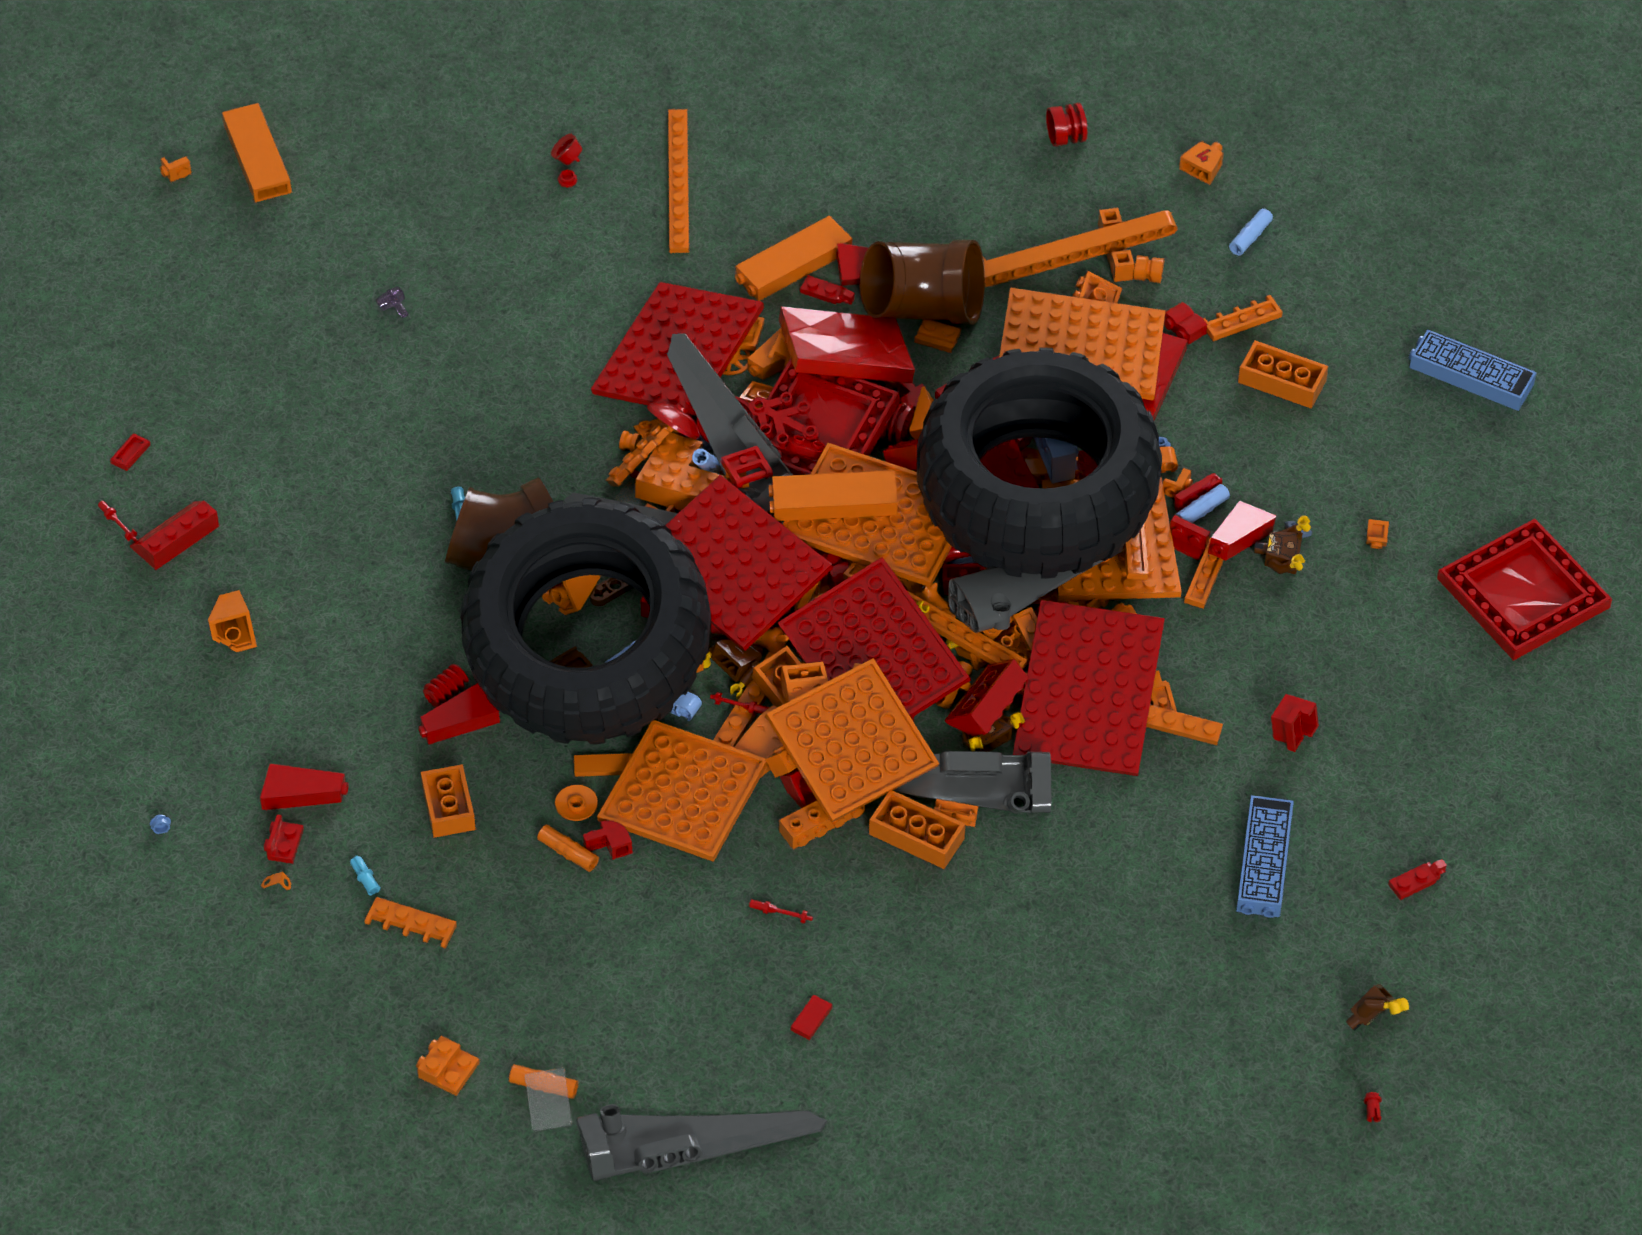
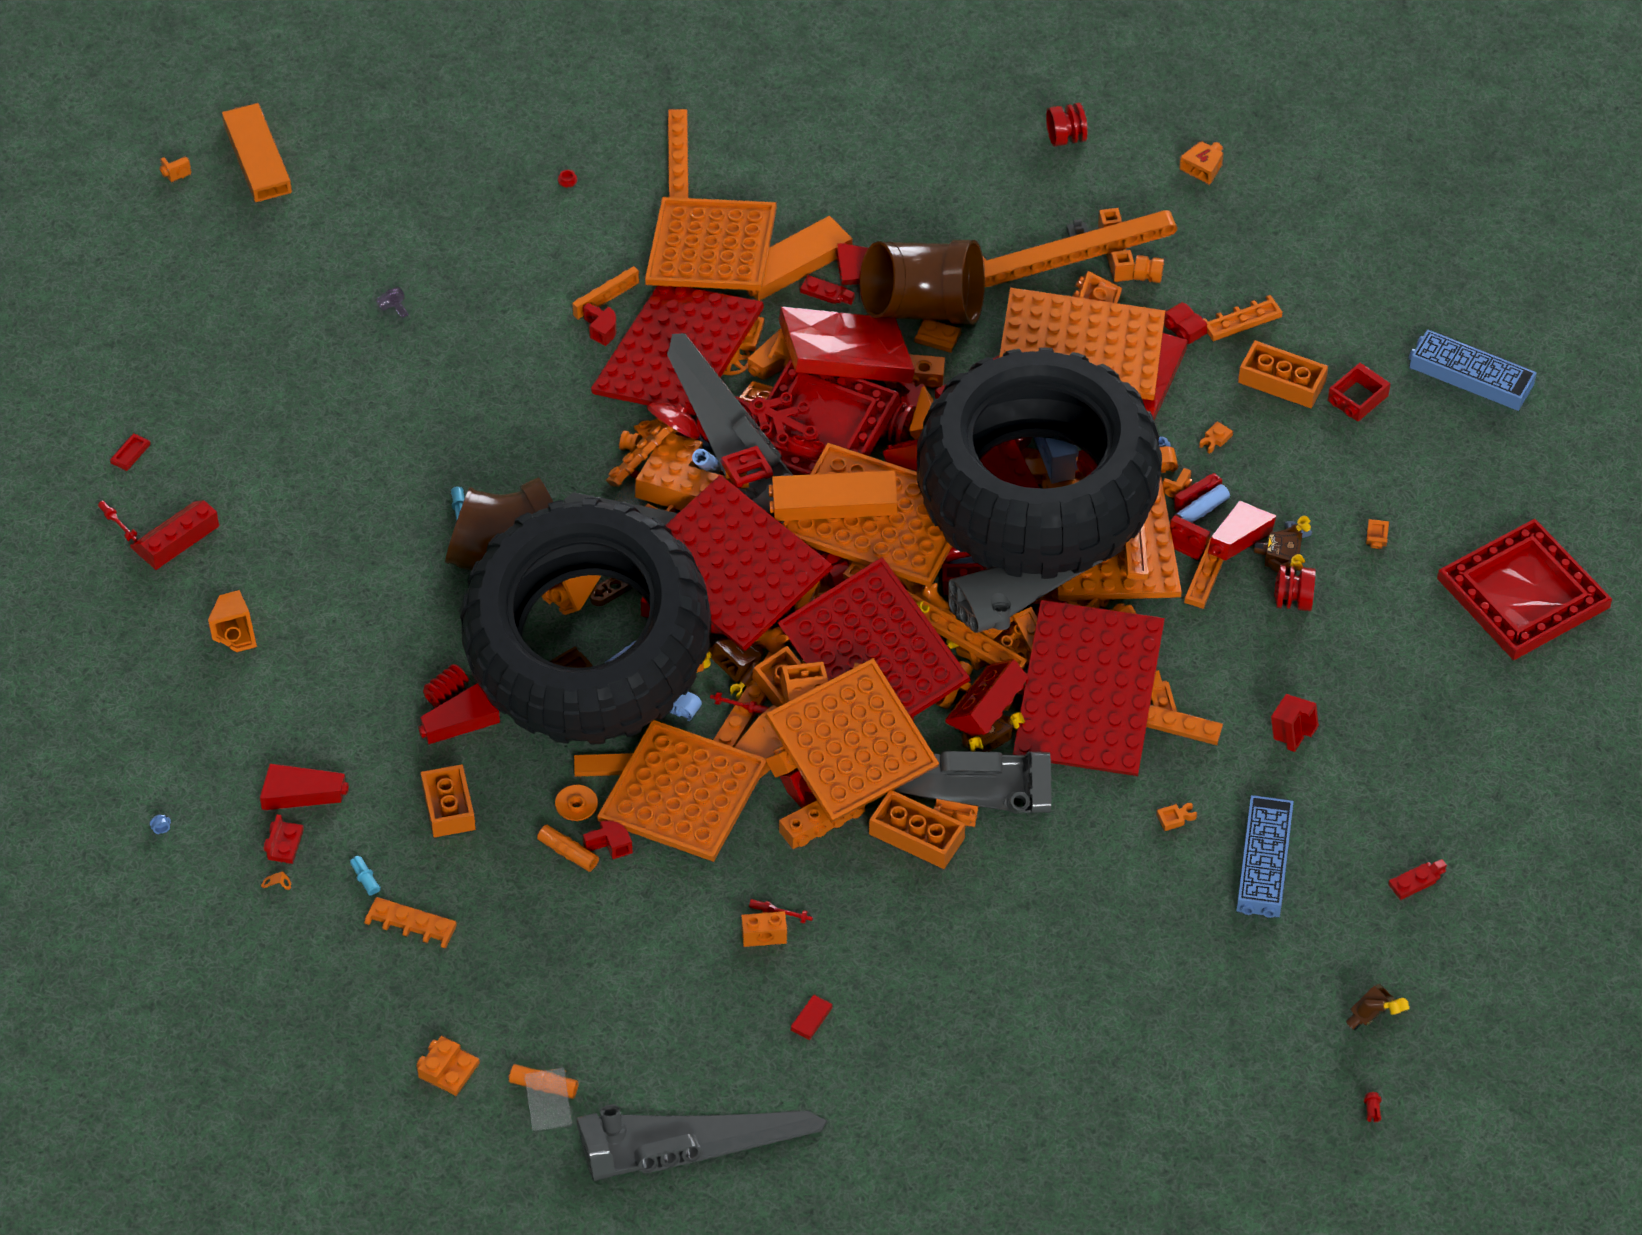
(567, 149): red piece -> none
(603, 323): none -> red brick
(607, 291): none -> orange plate
(711, 243): none -> orange plate
(764, 929): none -> orange brick
(928, 370): none -> orange brick
(1077, 228): none -> dark grey tile
(1173, 817): none -> orange plate
(1216, 435): none -> orange plate
(1250, 232): light blue axle -> none
(1295, 588): none -> red wheel
(1362, 375): none -> red window

